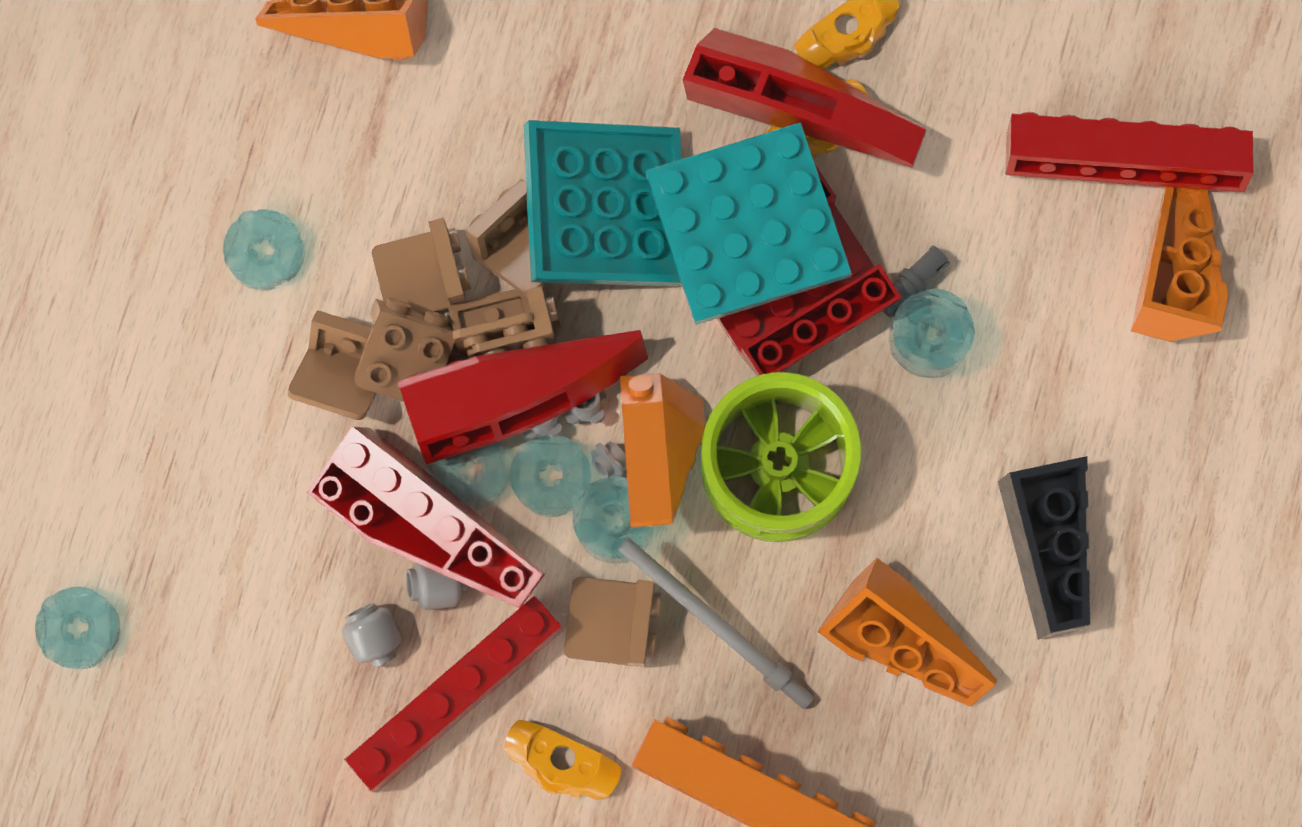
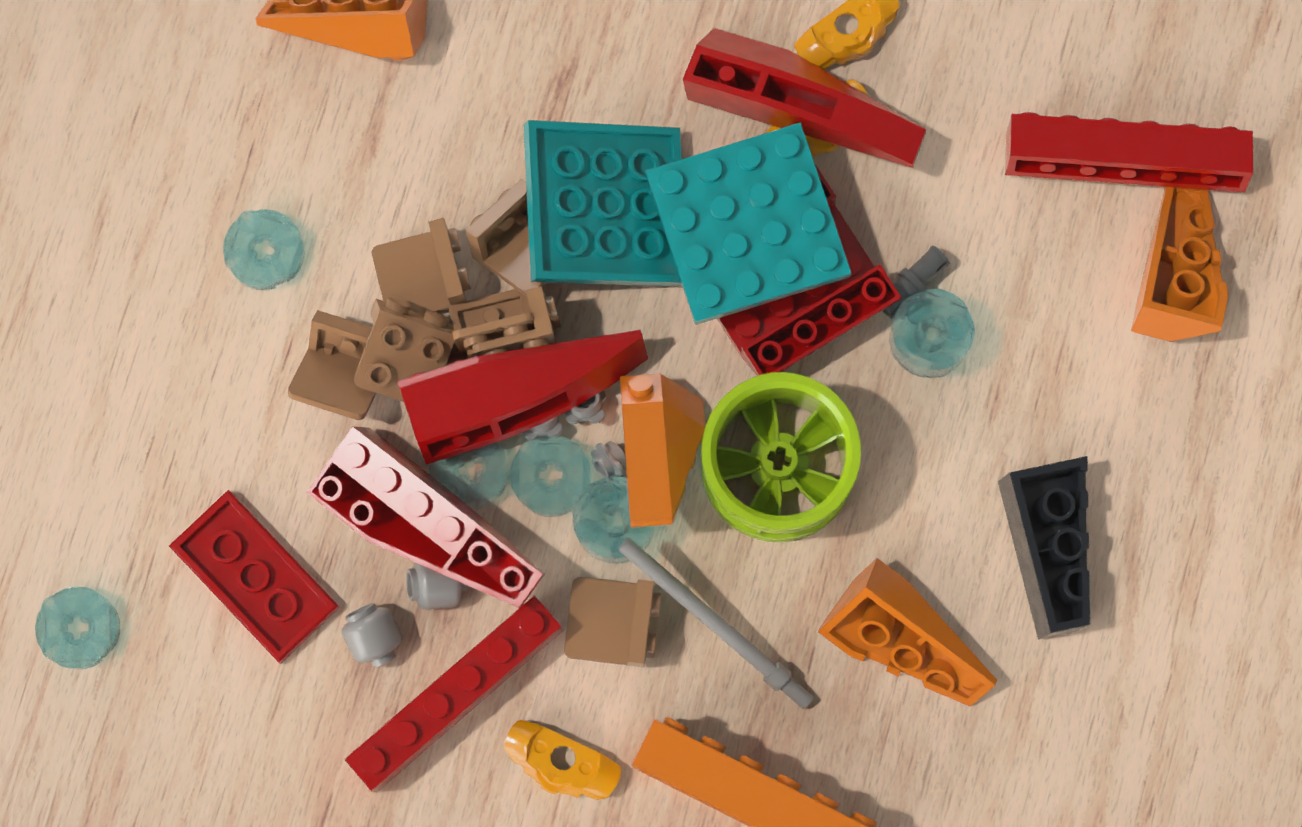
(254, 576): none -> red tile

